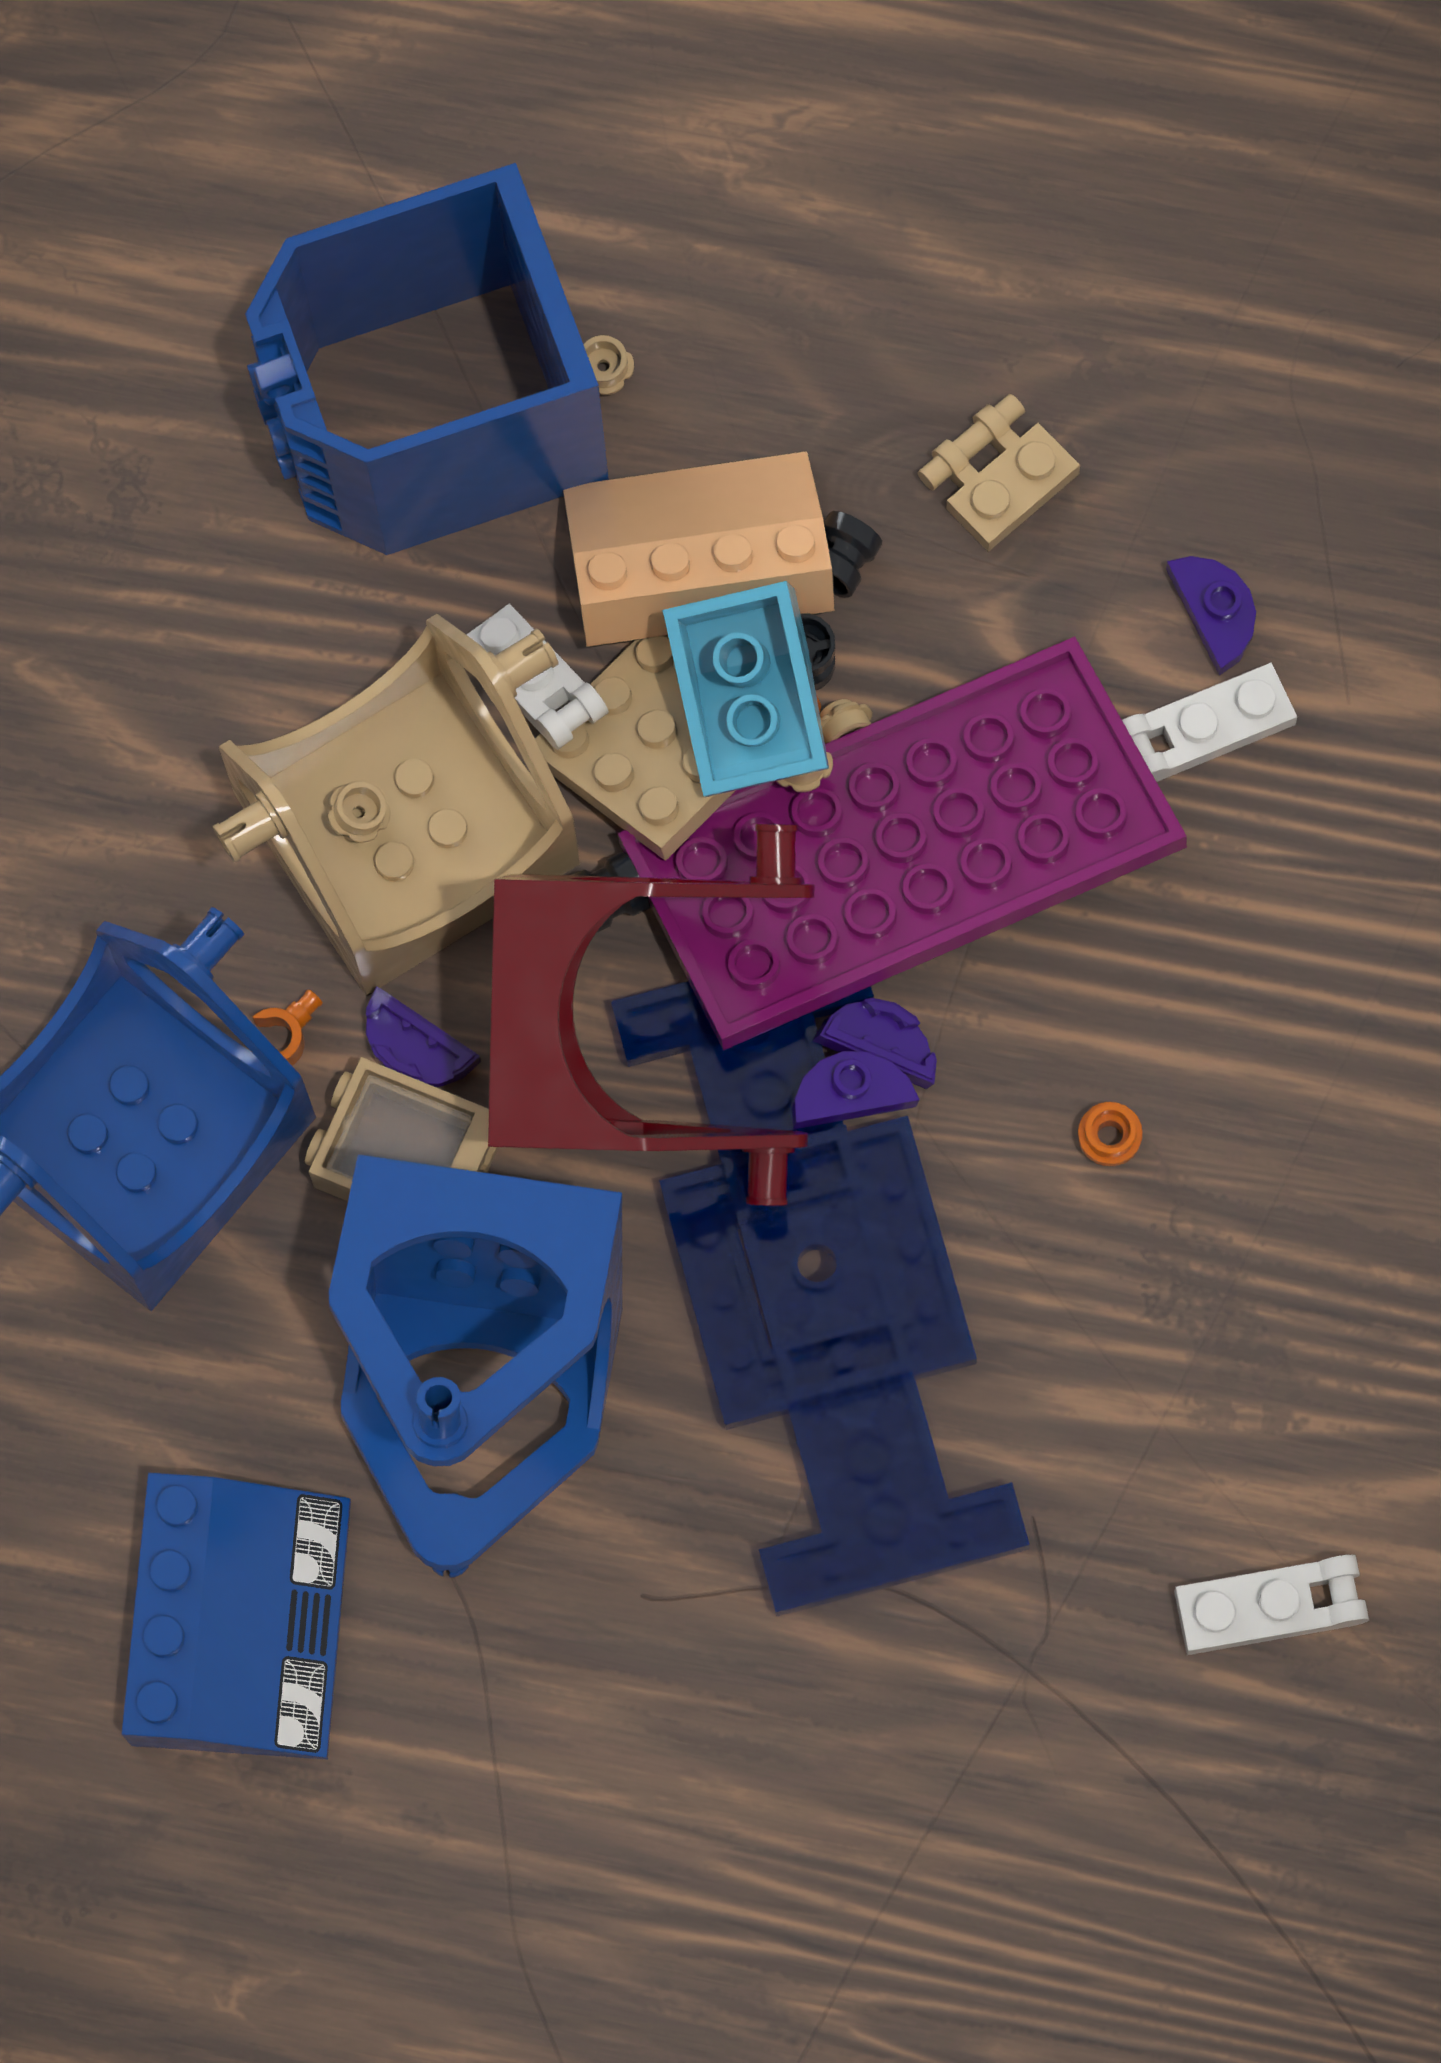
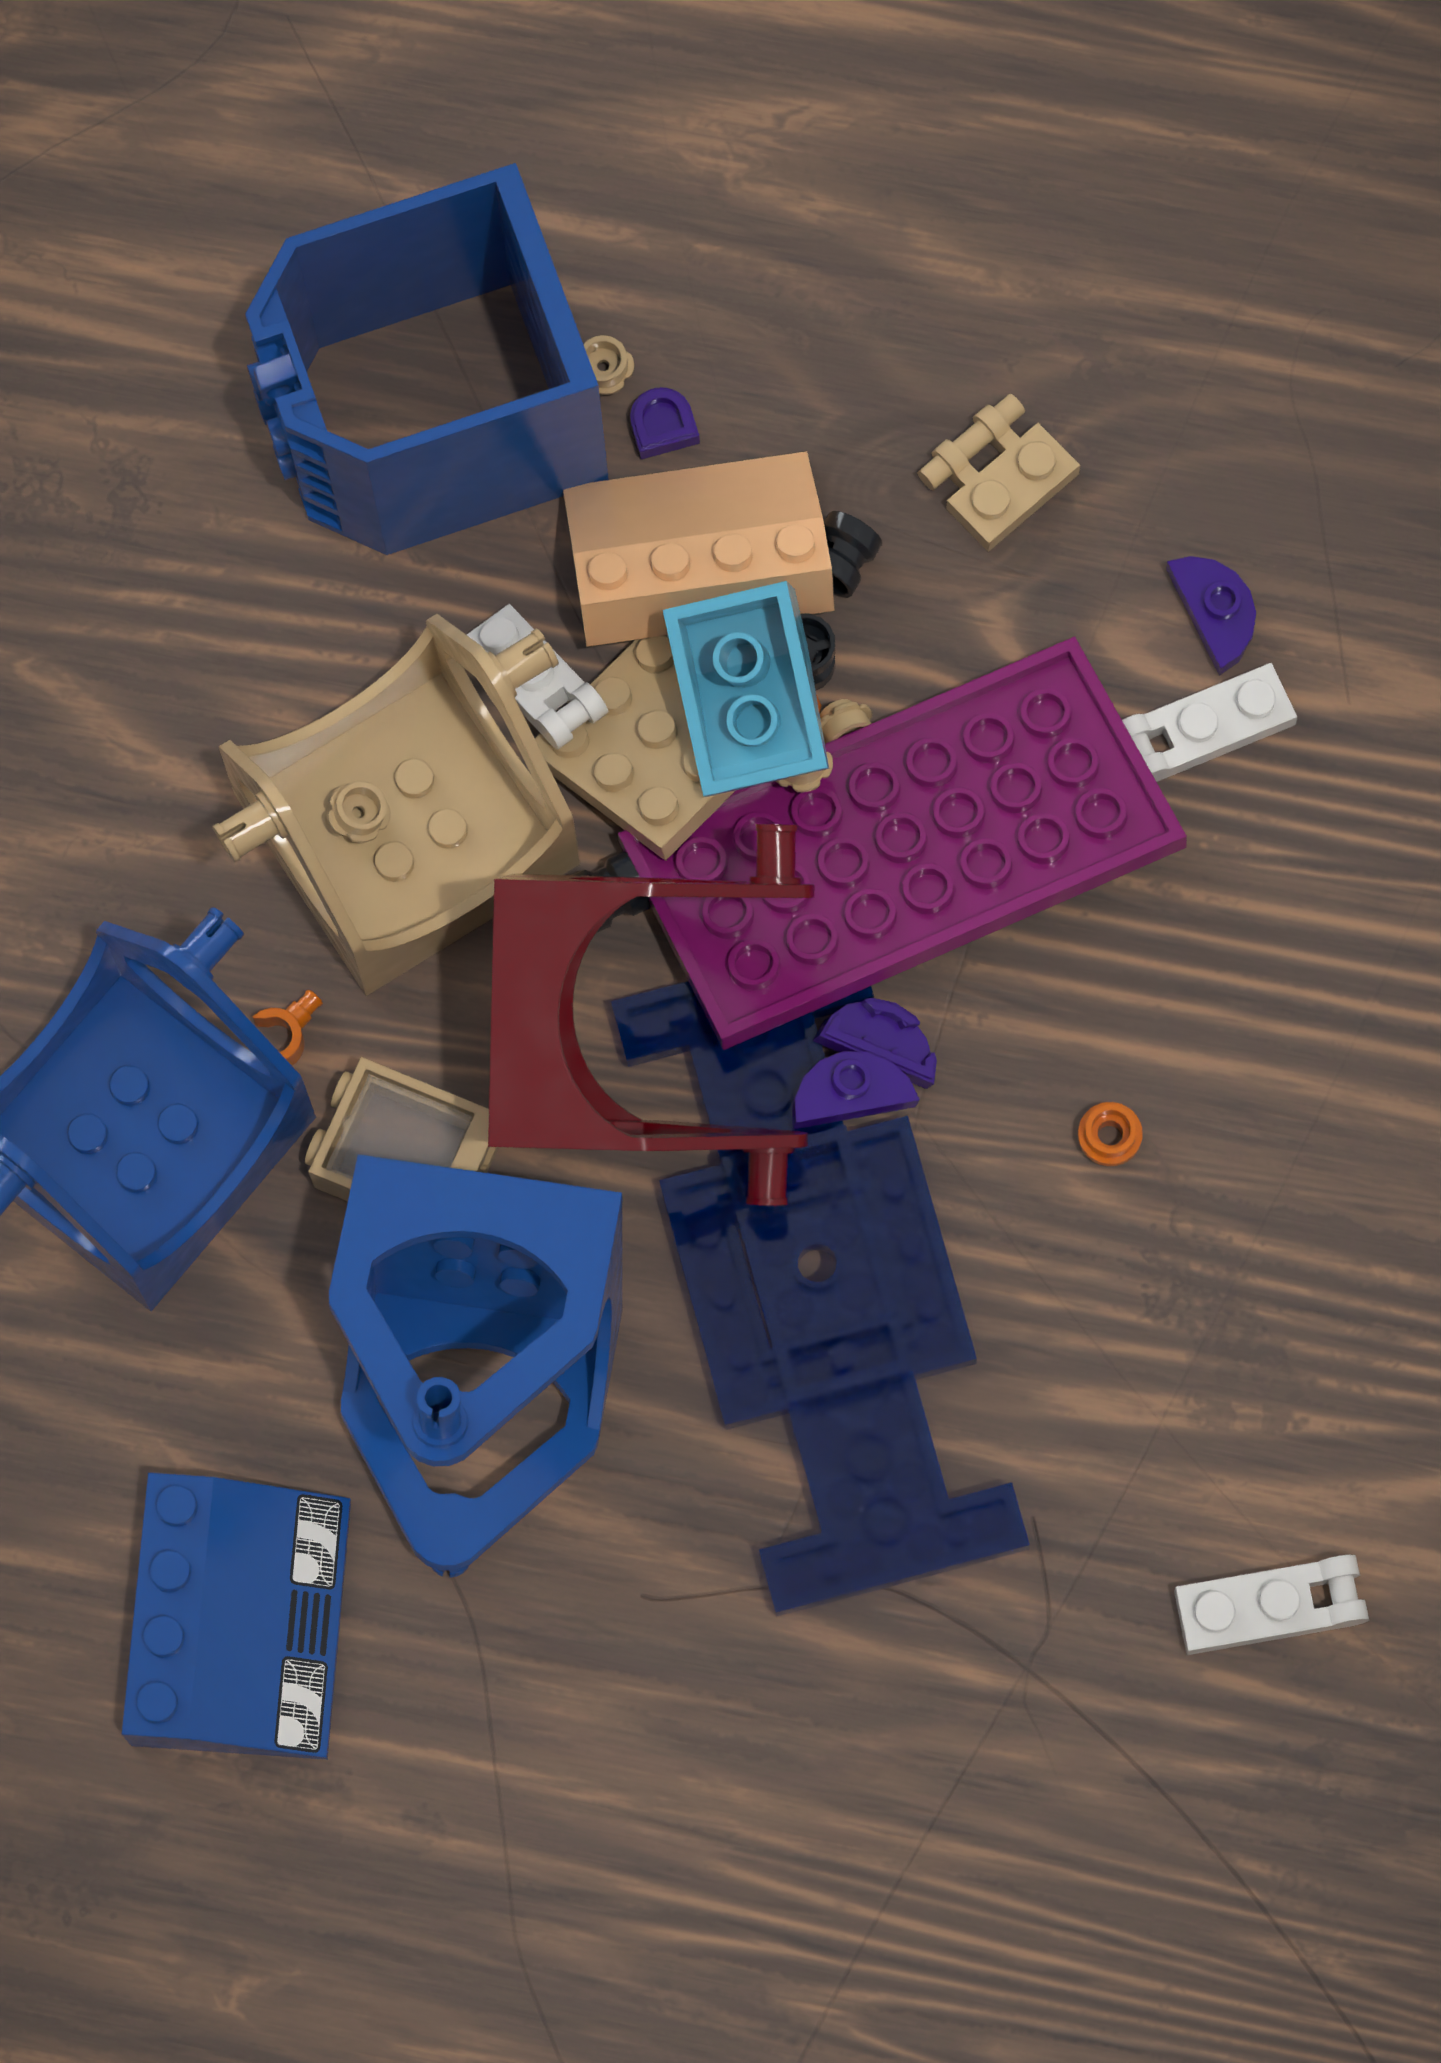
(413, 1044): dark purple plate -> none
(662, 422): none -> dark purple tile

